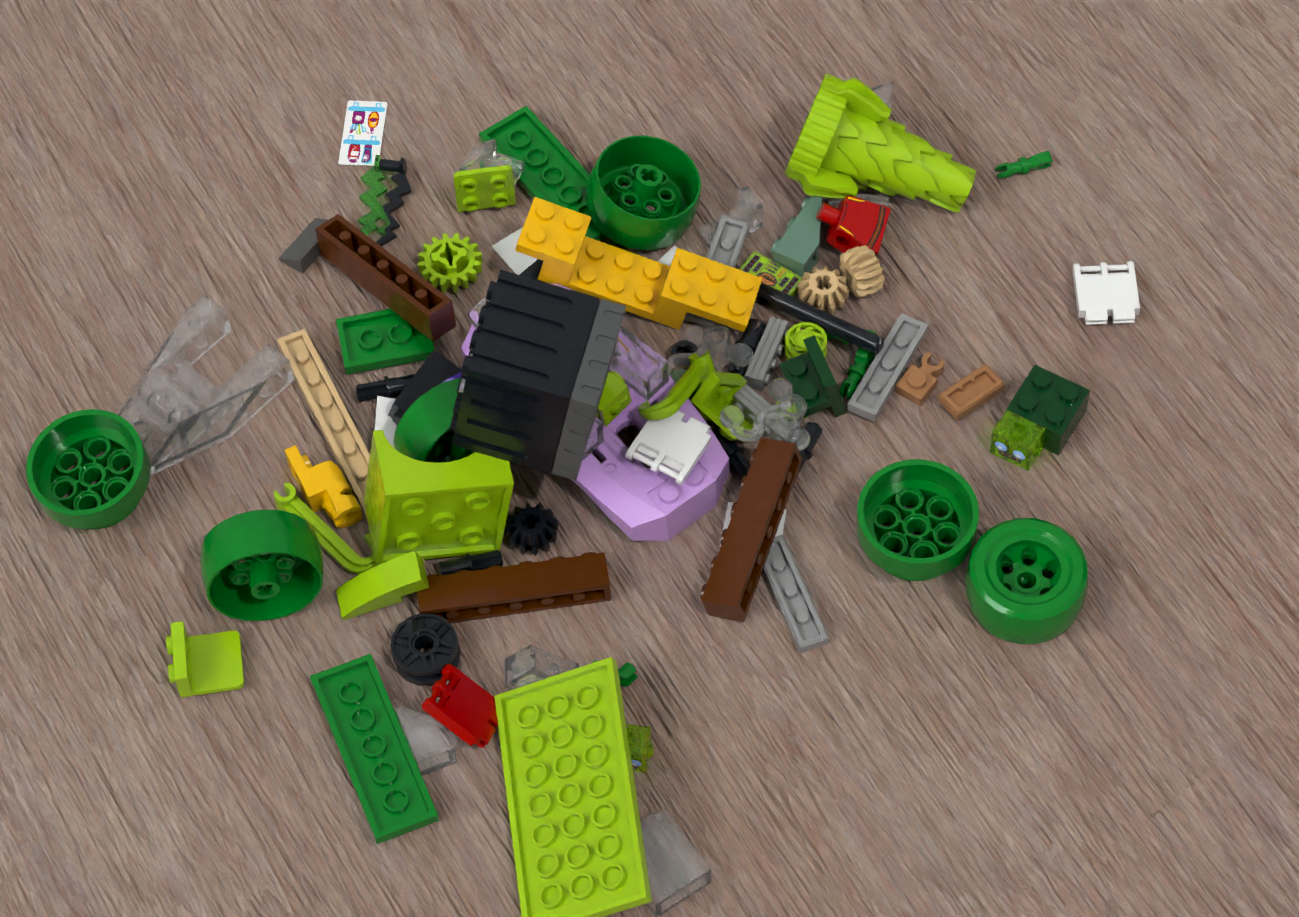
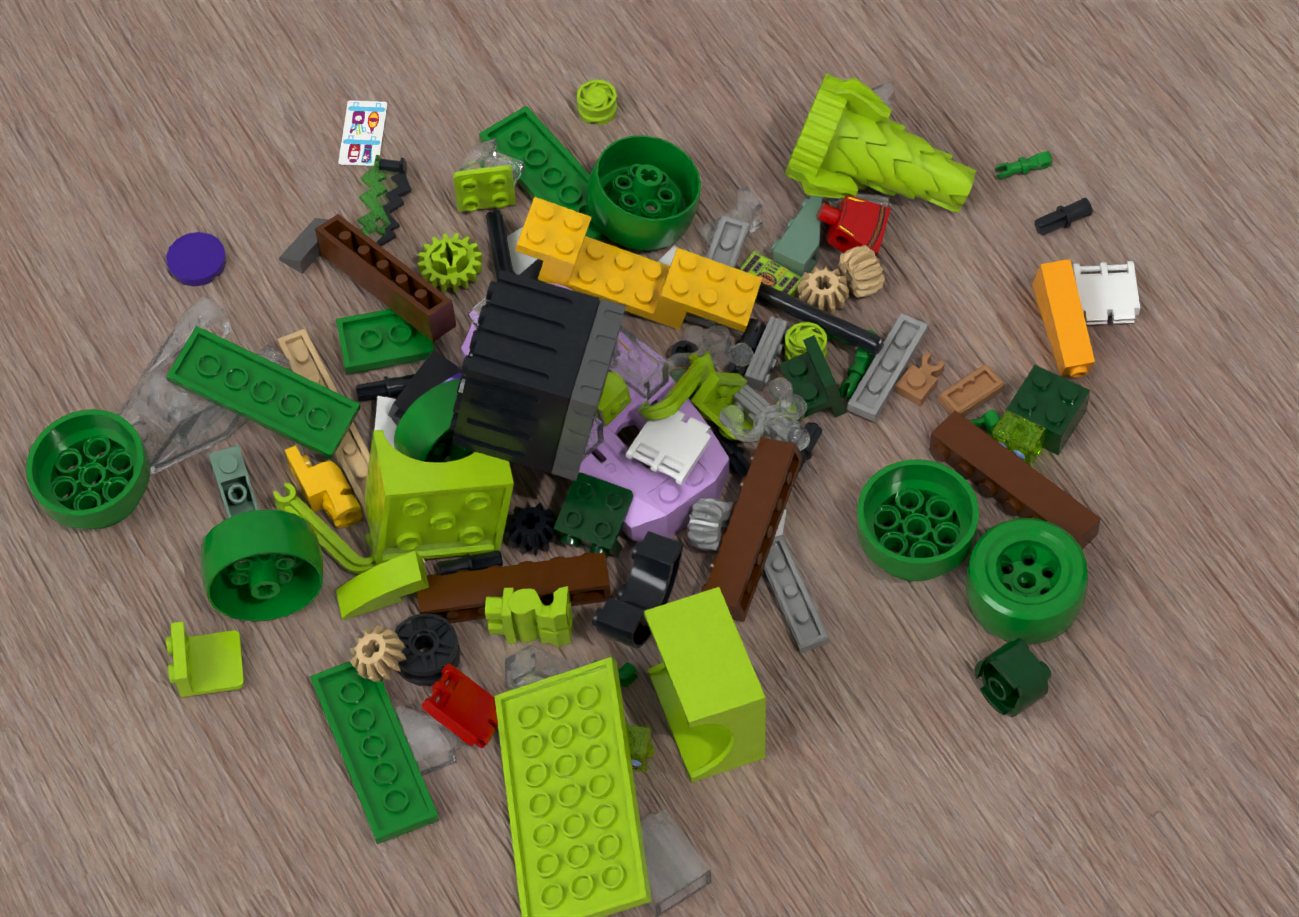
(196, 258): none -> dark purple tile
(233, 481): none -> sand green slope
(263, 392): none -> green plate
(377, 654): none -> tan gear
(499, 242): none -> black axle
(526, 618): none -> lime hips
(594, 515): none -> dark green bracket
(597, 103): none -> lime wheel
(648, 587): none -> black brick
(707, 685): none -> lime container
(708, 522): none -> light grey gear
(988, 420): none -> green hand
(1009, 478): none -> reddish brown brick
(1013, 678): none -> dark green brick
(1063, 216): none -> black axle
(1063, 318): none -> light orange slope

